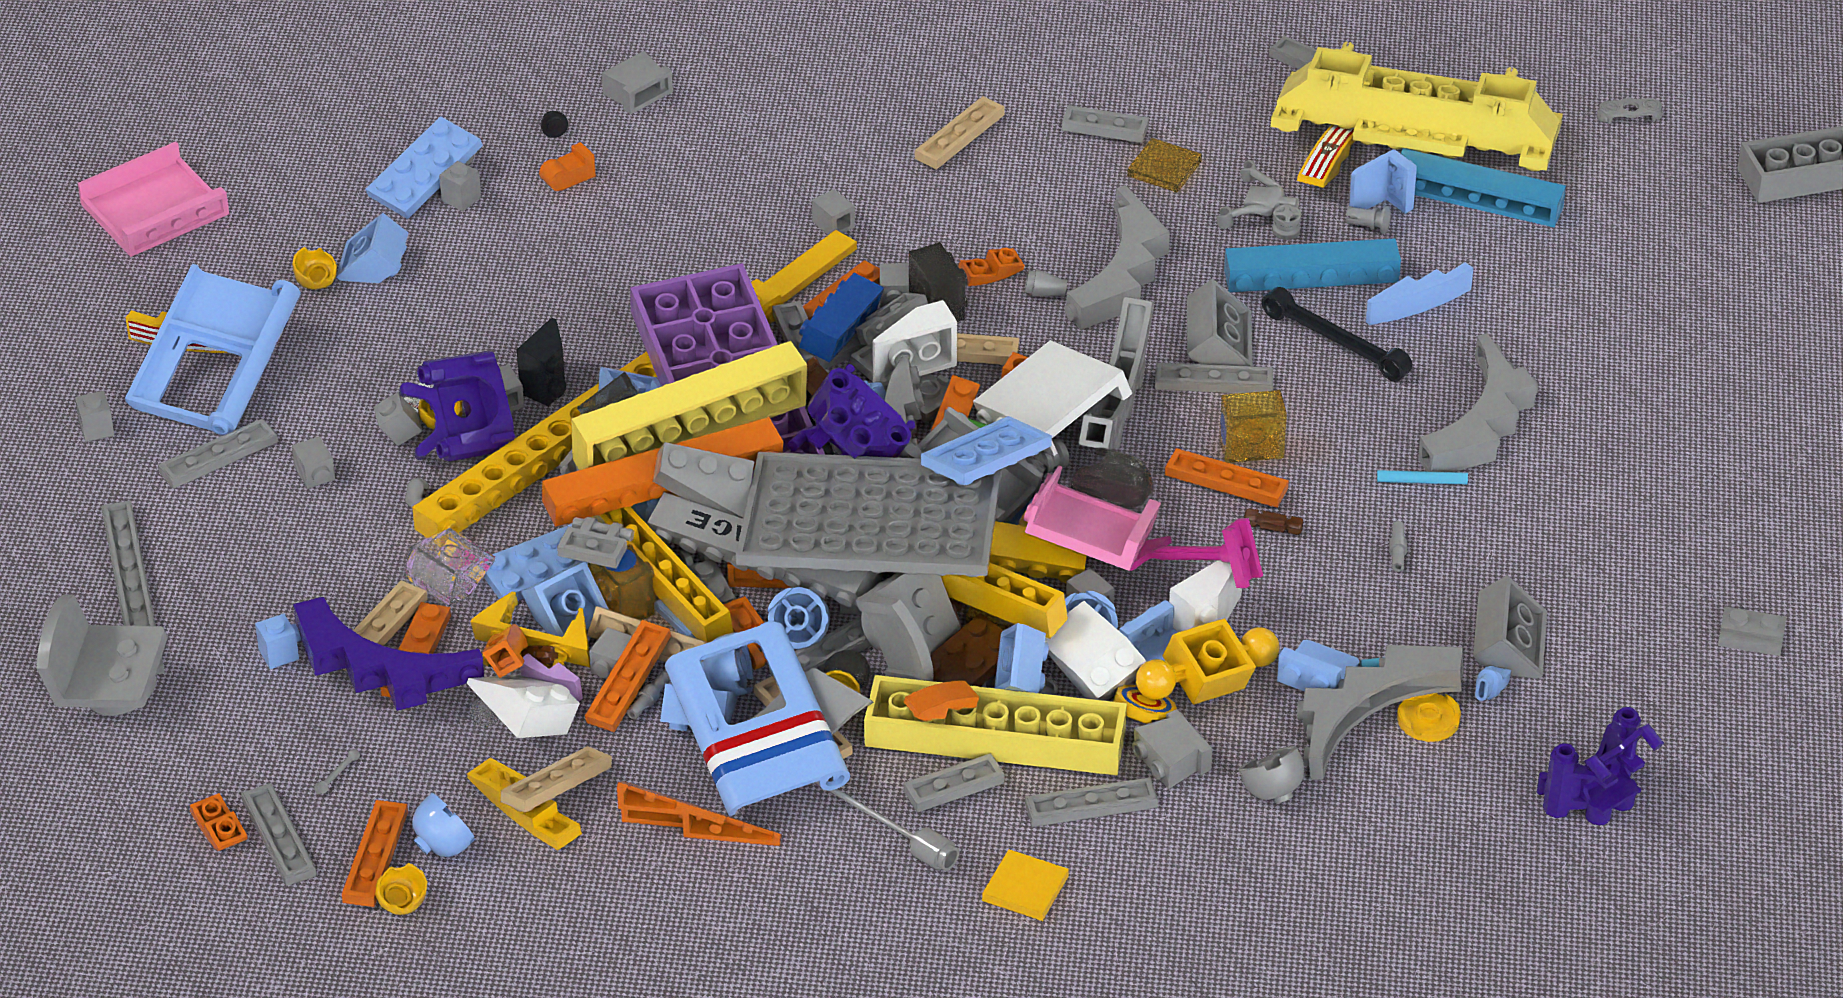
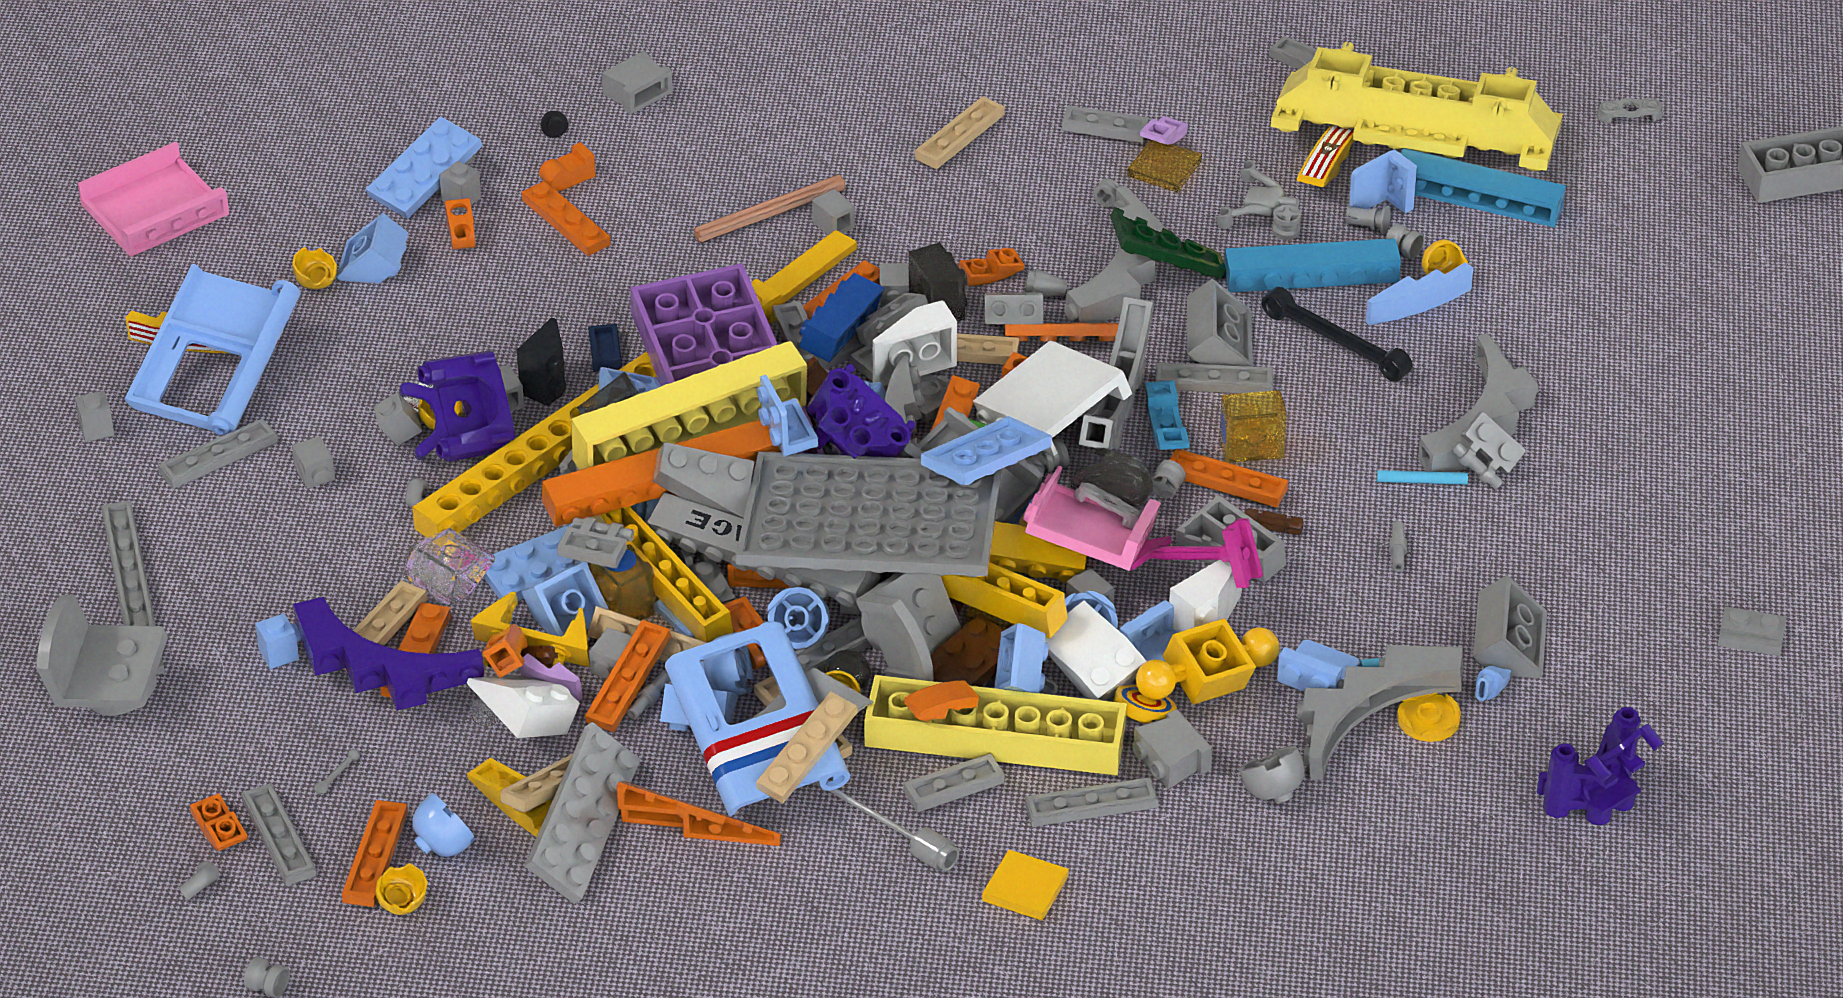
(205, 876): none -> light grey arm
(267, 977): none -> light grey wheel
(460, 226): none -> orange leg
(566, 218): none -> orange plate
(581, 813): none -> light grey plate
(605, 347): none -> dark blue tile
(767, 209): none -> nougat axle
(785, 421): none -> light blue bracket
(806, 747): none -> tan plate
(1013, 307): none -> light grey hips
(1075, 331): none -> orange plate
(1098, 495): none -> light grey piece
(1106, 192): none -> light grey bush
(1165, 130): none -> lavender slope
(1165, 246): none -> dark green wing
(1165, 416): none -> dark azure slope
(1168, 478): none -> light grey wheel
(1206, 530): none -> light grey wedge
(1408, 242): none -> light grey wheel
(1442, 256): none -> yellow hair
(1491, 442): none -> light grey plate

